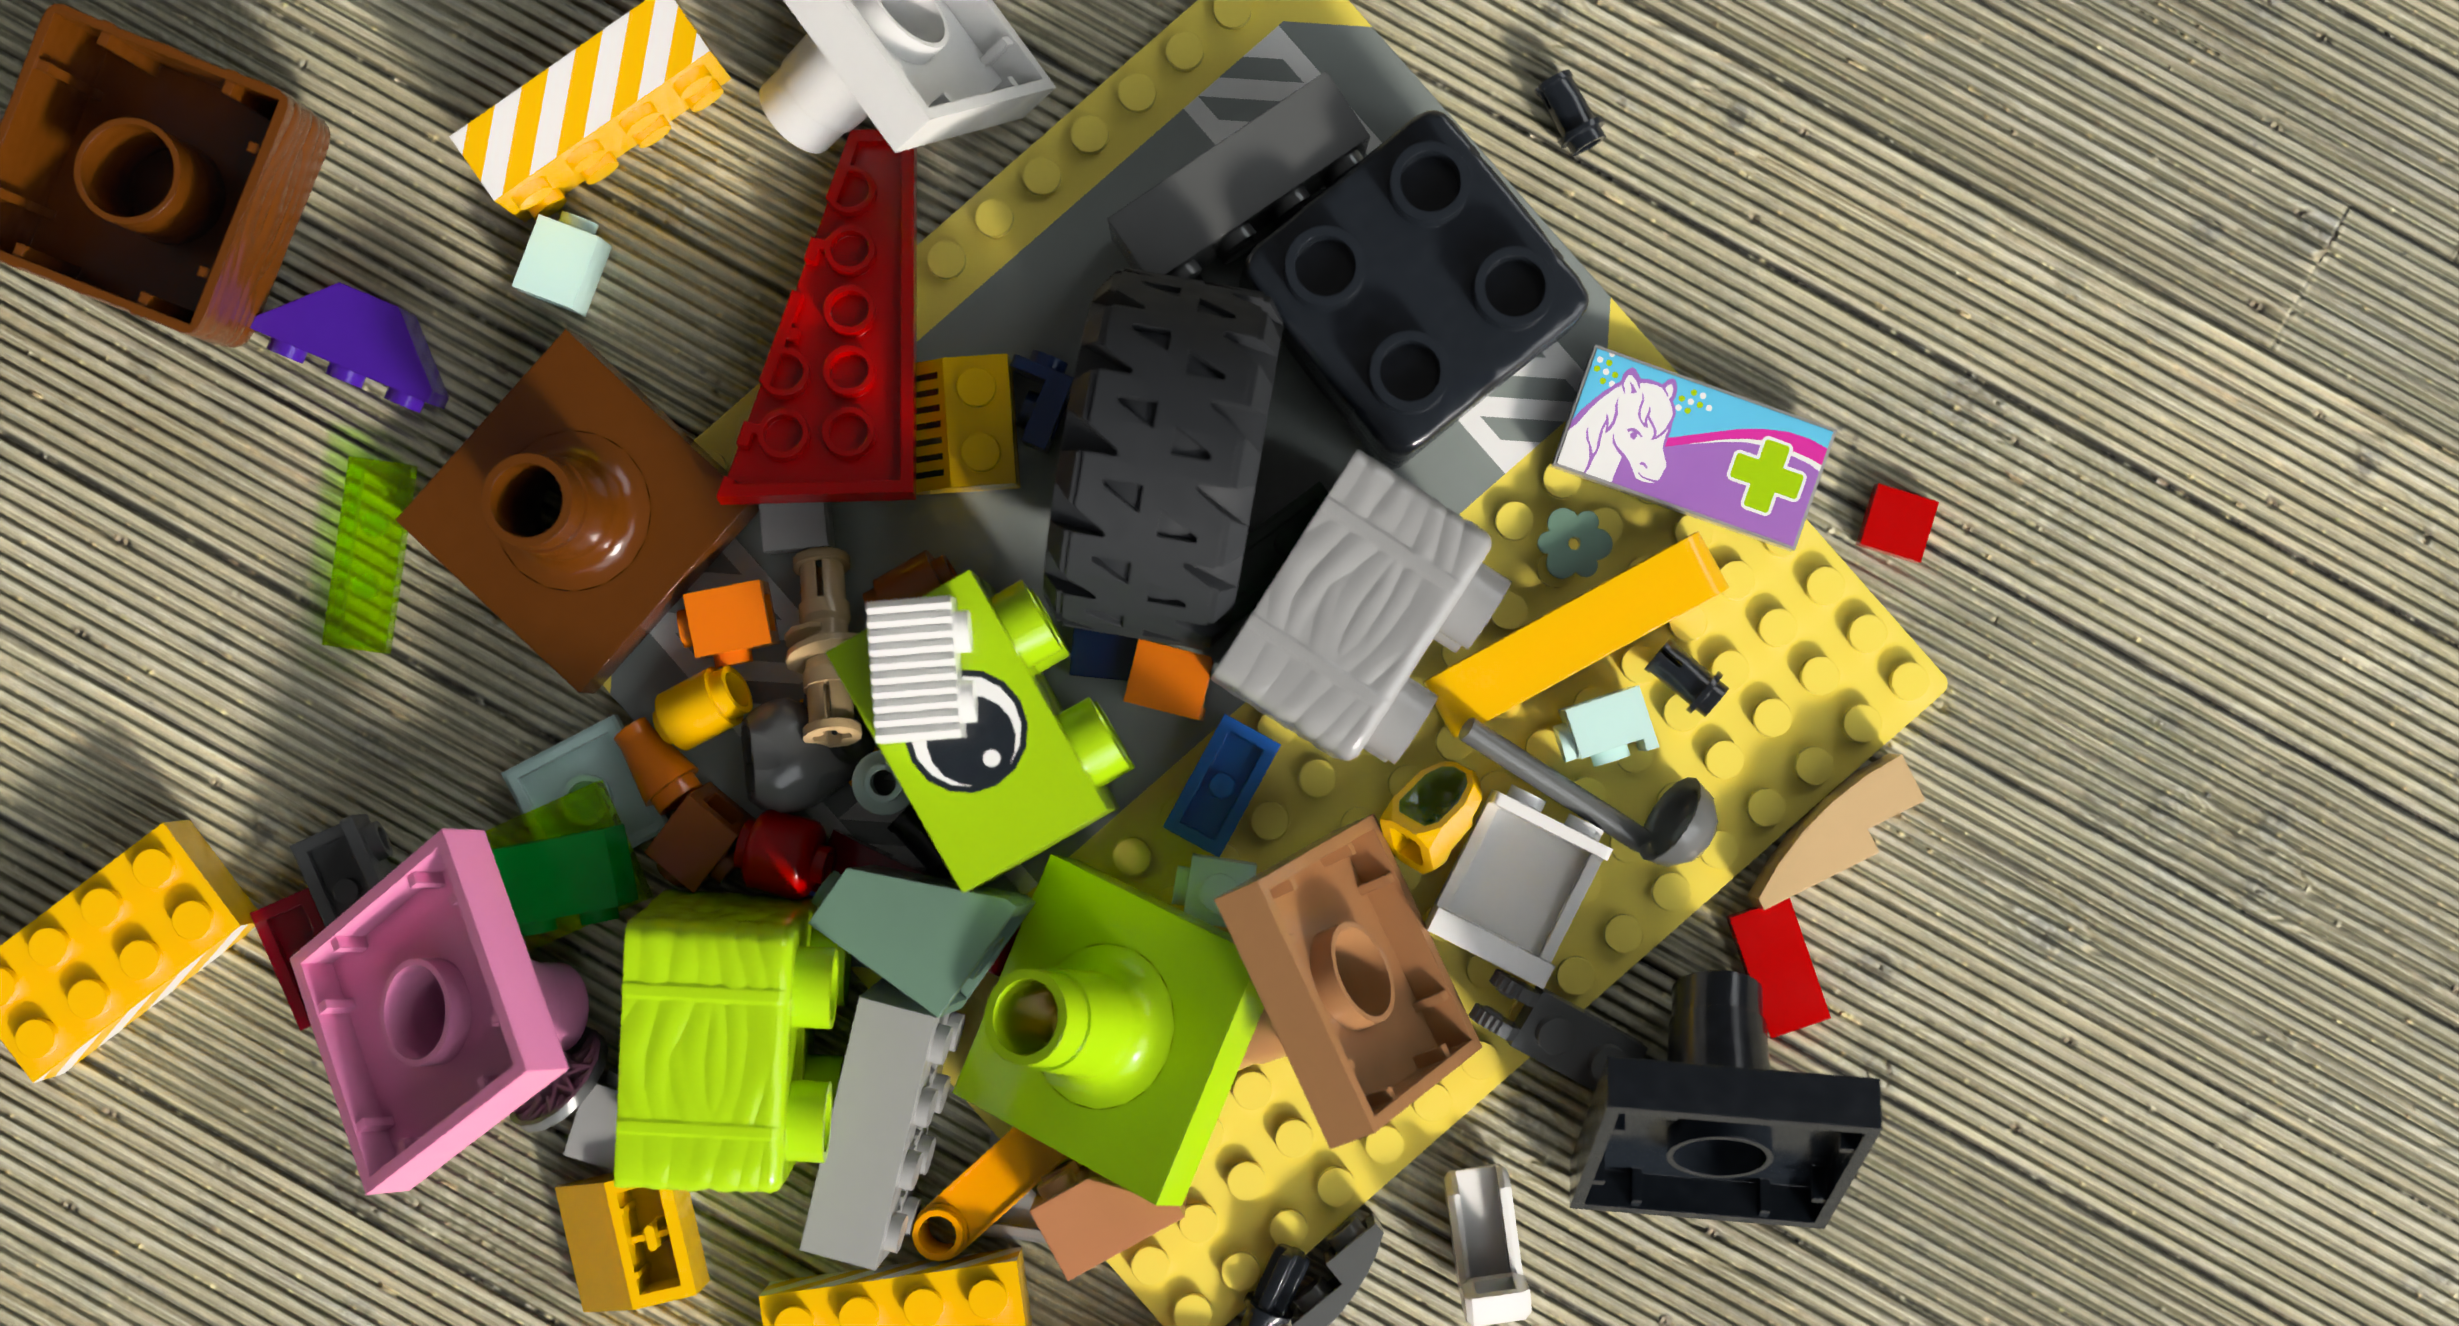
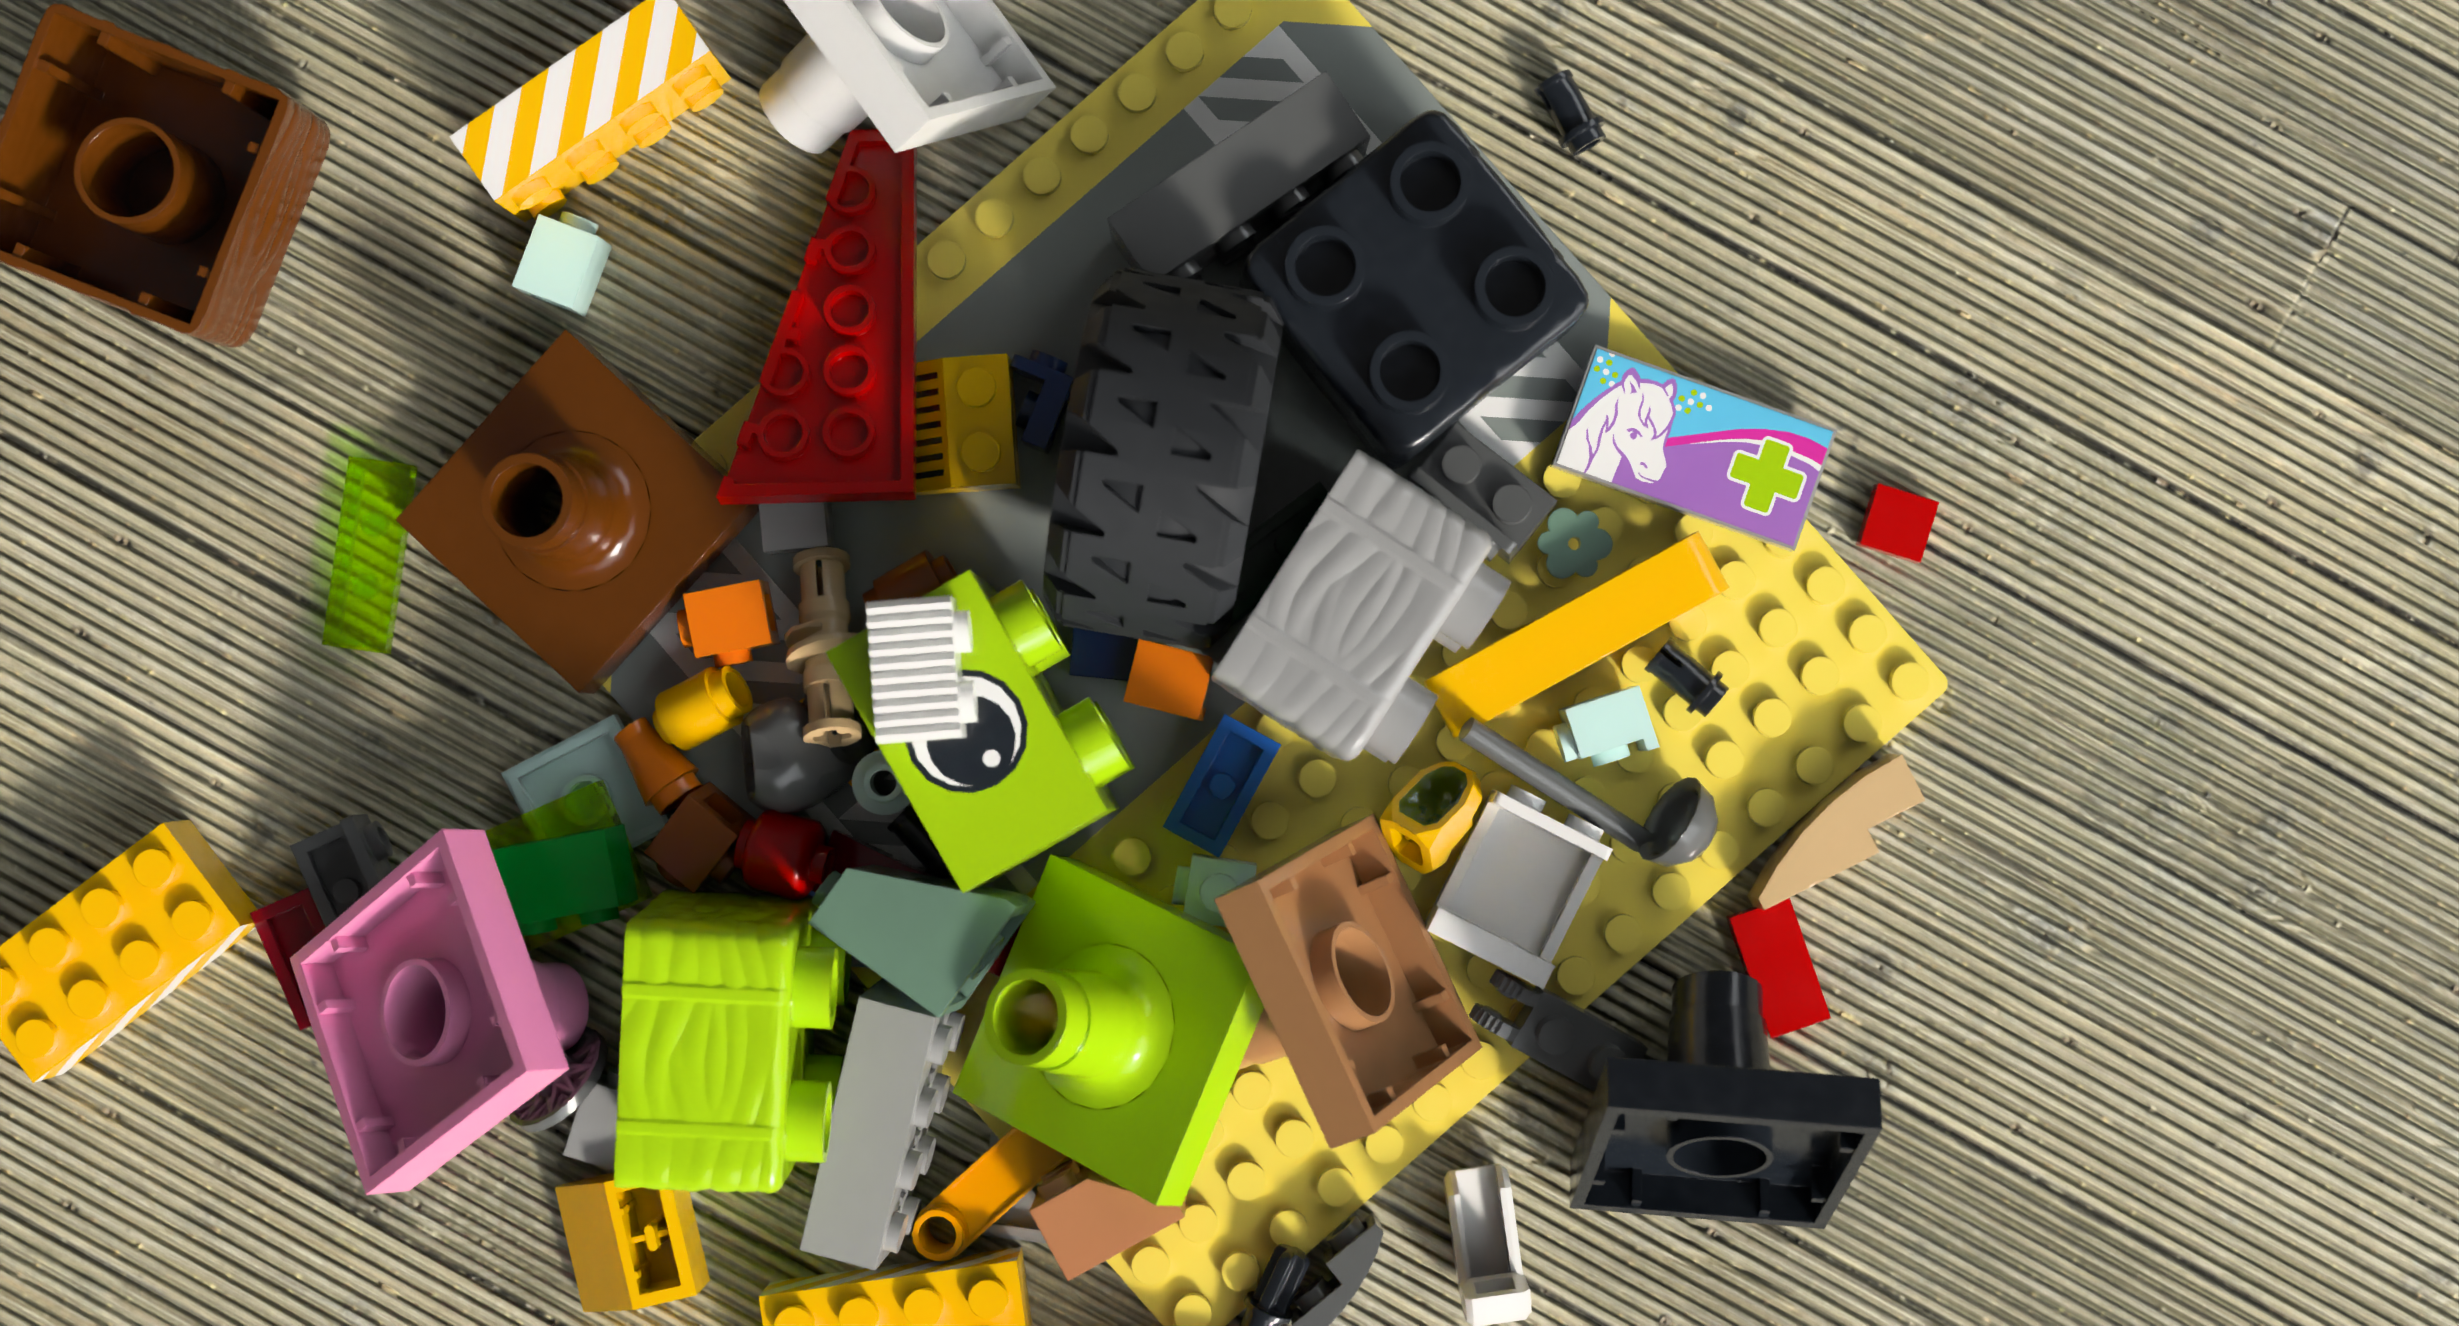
(359, 340): dark purple slope -> none
(1484, 491): none -> dark grey bracket

